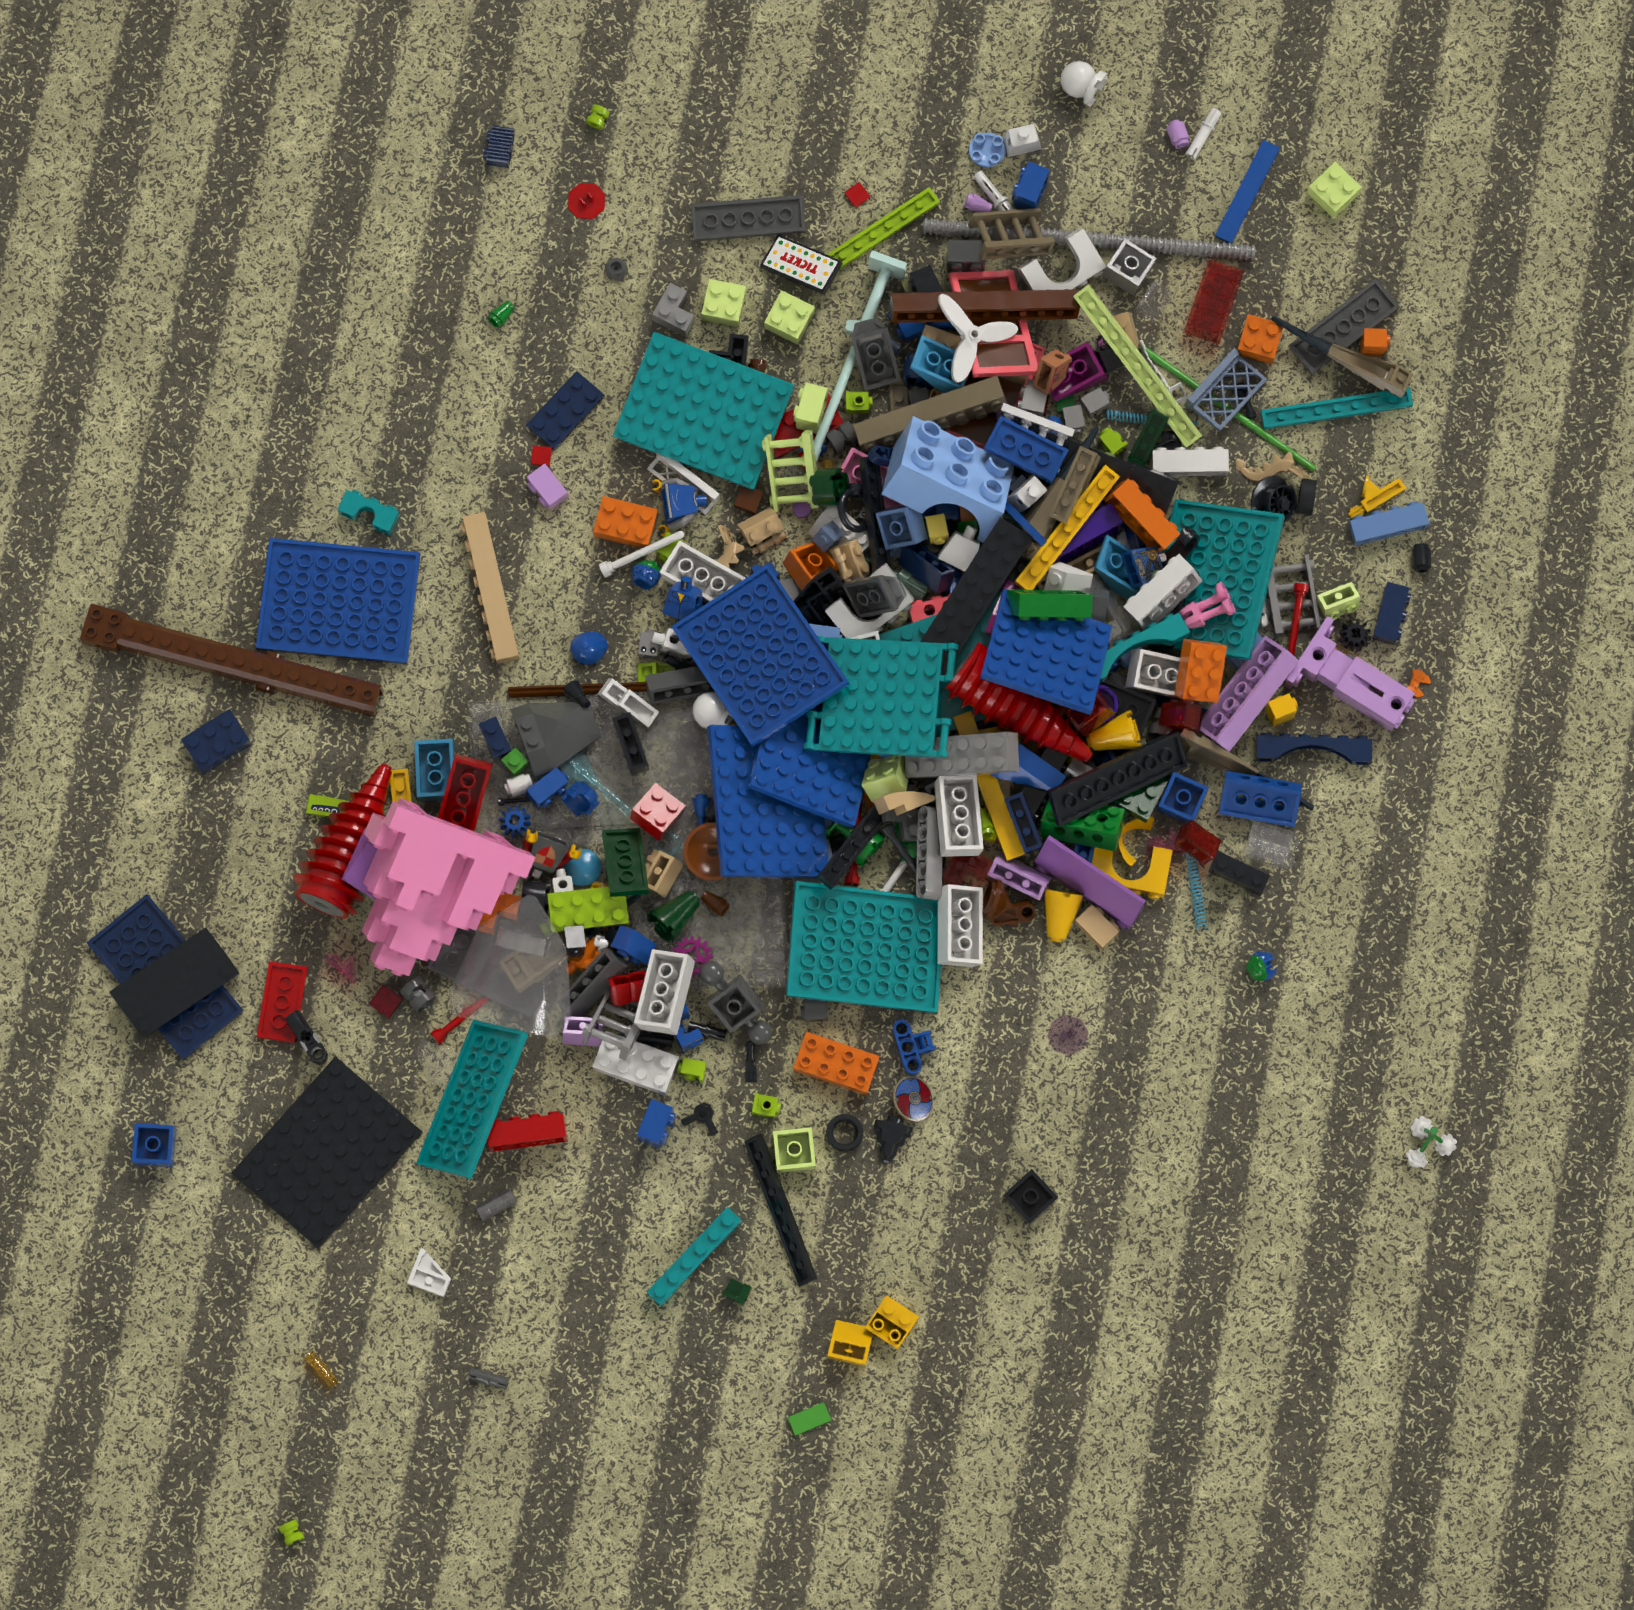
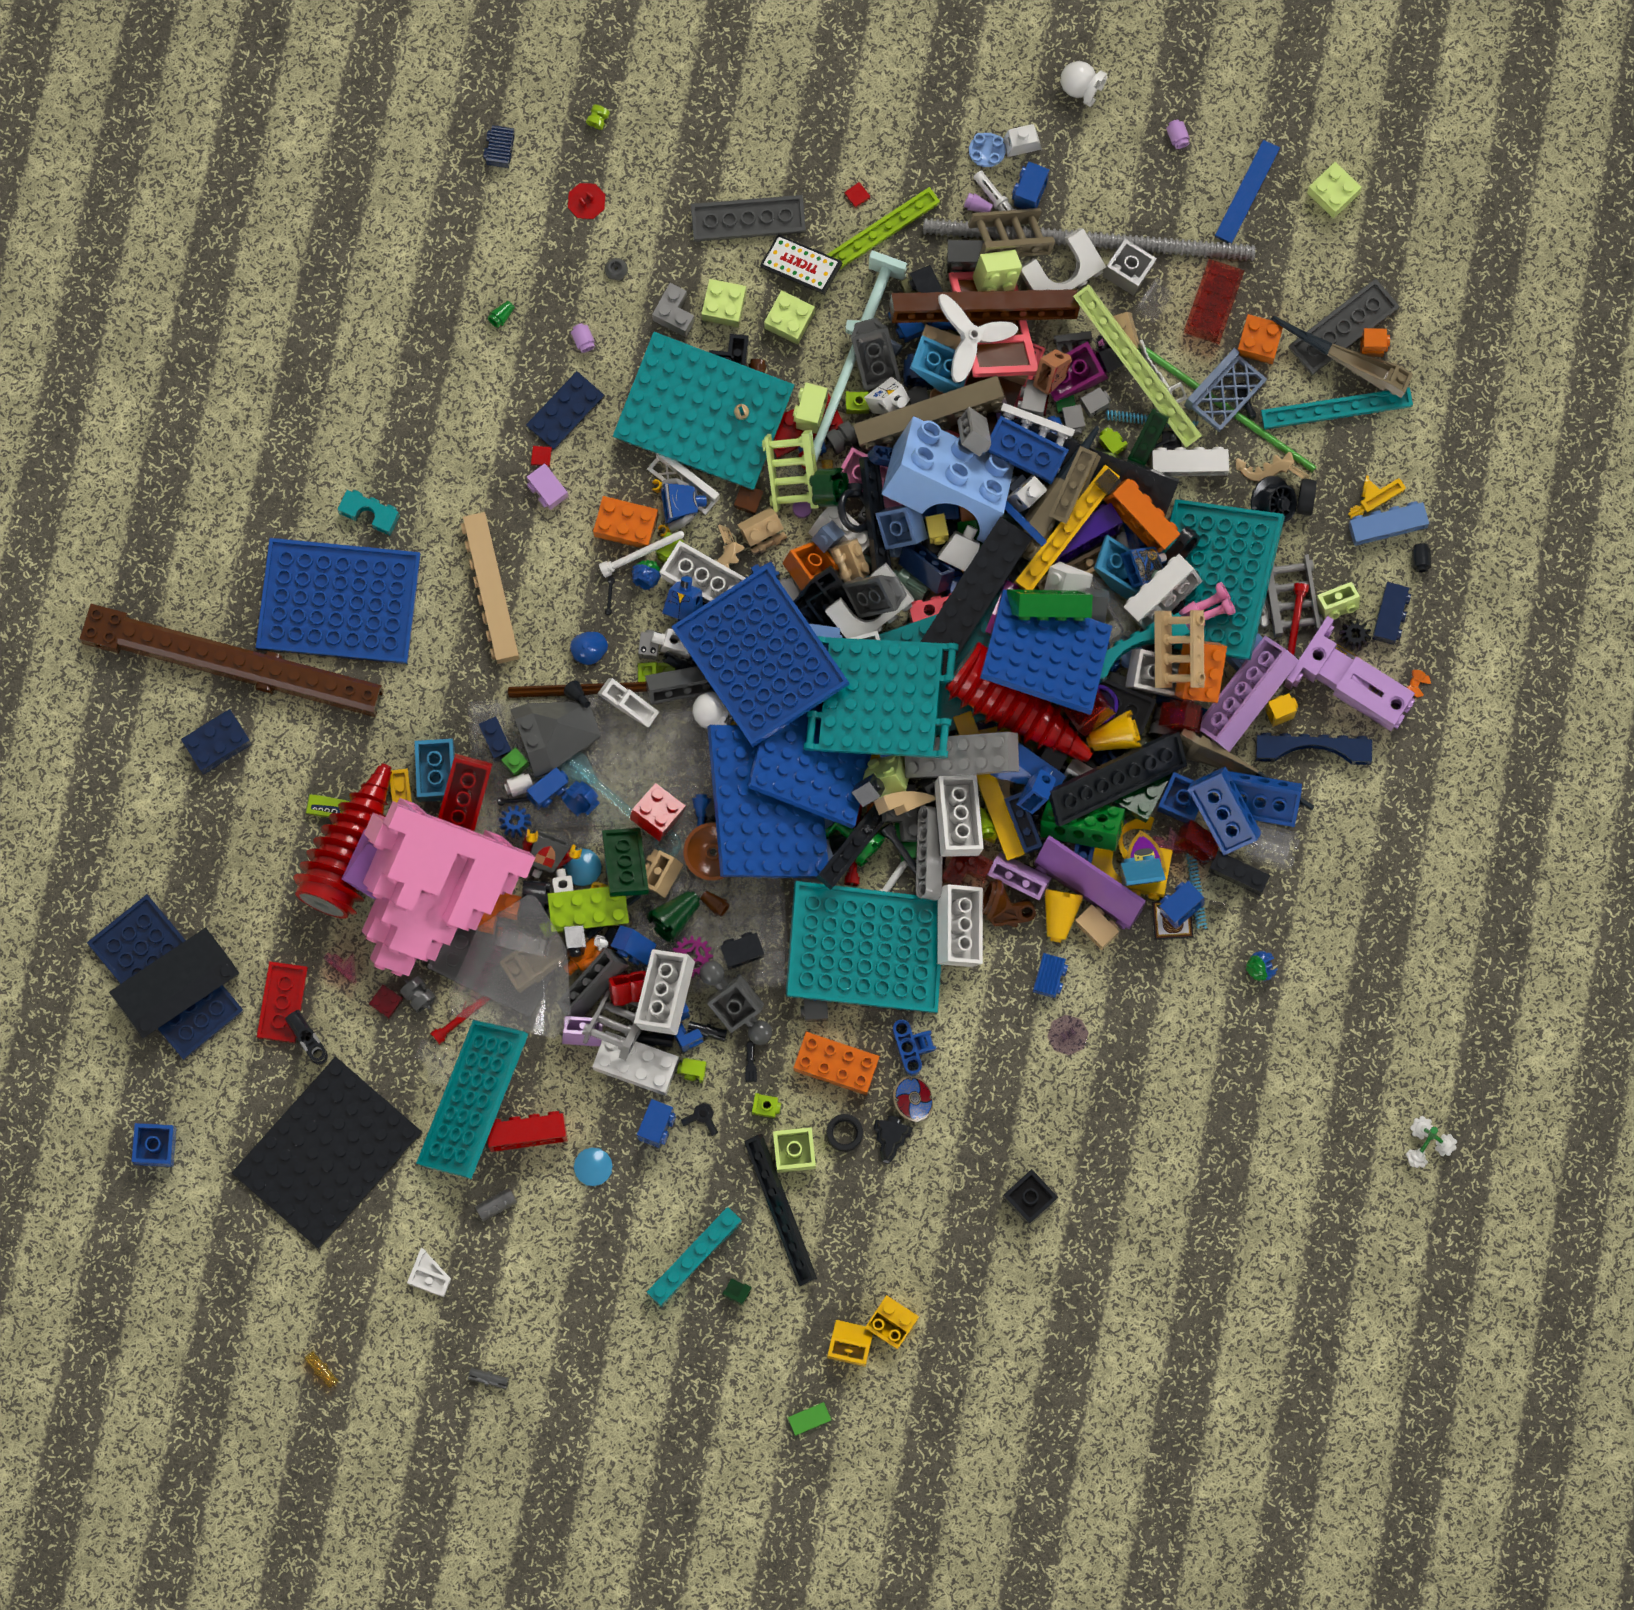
(291, 1532): lime wheel -> none
(583, 338): none -> lavender brick
(593, 1166): none -> dark azure dish
(611, 581): none -> black hinge
(630, 743): black brick -> none
(737, 413): none -> tan hinge
(742, 951): none -> black brick
(868, 790): none -> brick
(887, 397): none -> white torso
(974, 431): none -> light grey brick
(997, 271): none -> yellowish green brick
(1040, 784): none -> blue torso
(1049, 975): none -> blue brick
(1072, 339): none -> dark grey plate
(1107, 481): none -> clear smoke tile
(1141, 872): none -> dark azure slope
(1144, 845): none -> shield
(1163, 649): none -> tan fence
(1164, 930): none -> tile
(1181, 904): none -> blue brick
(1203, 133): white axle -> none
(1229, 800): none -> blue brick

